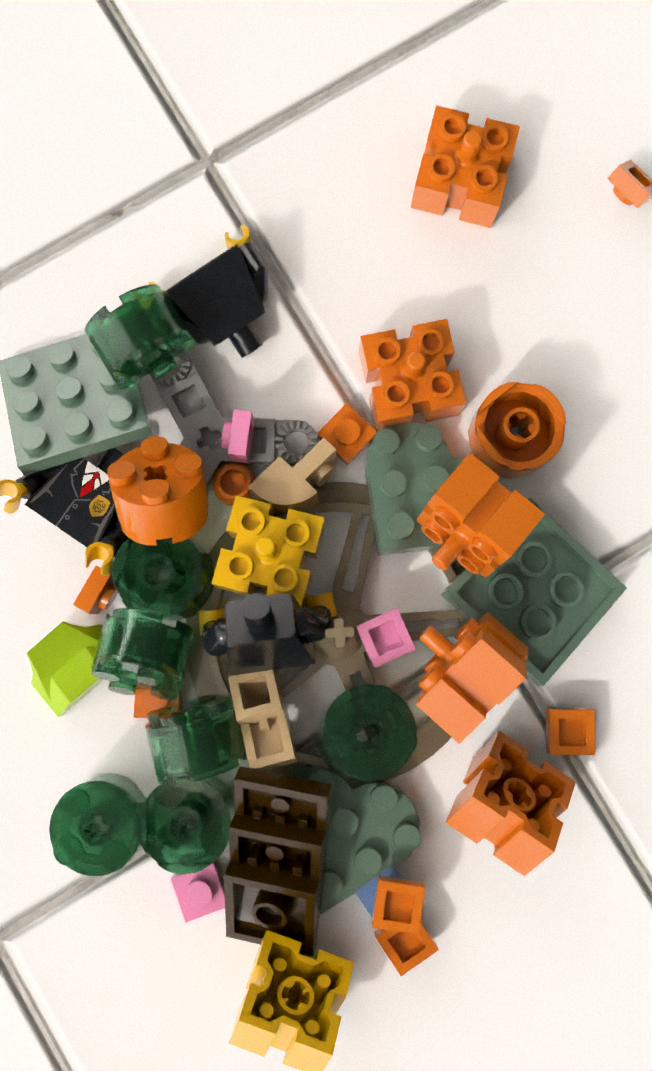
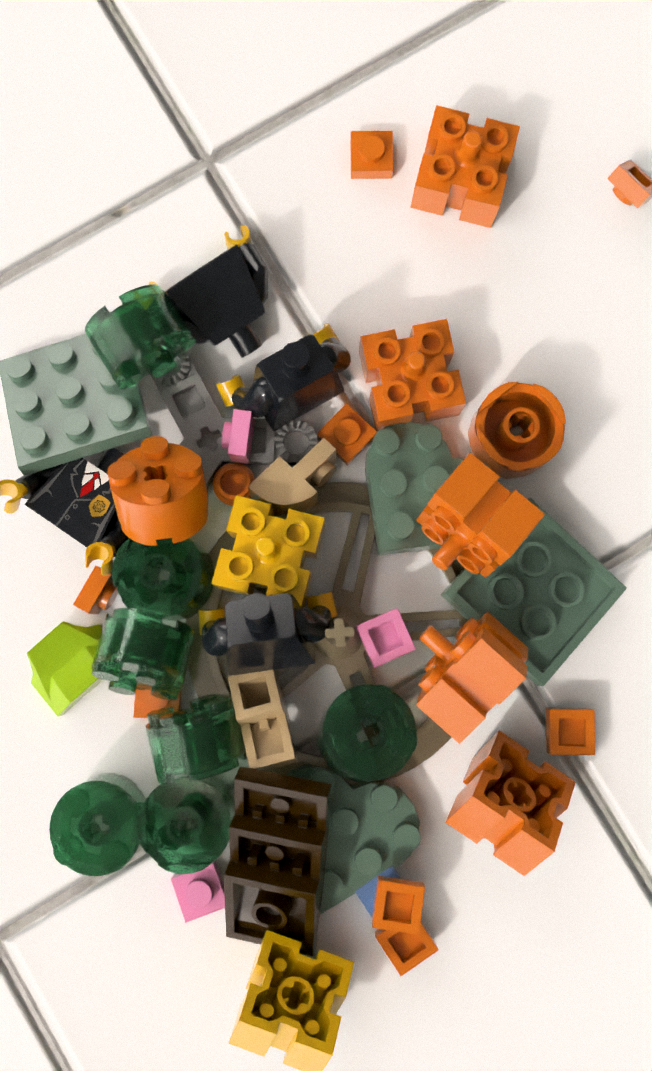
(291, 379): none -> black torso
(371, 154): none -> orange plate

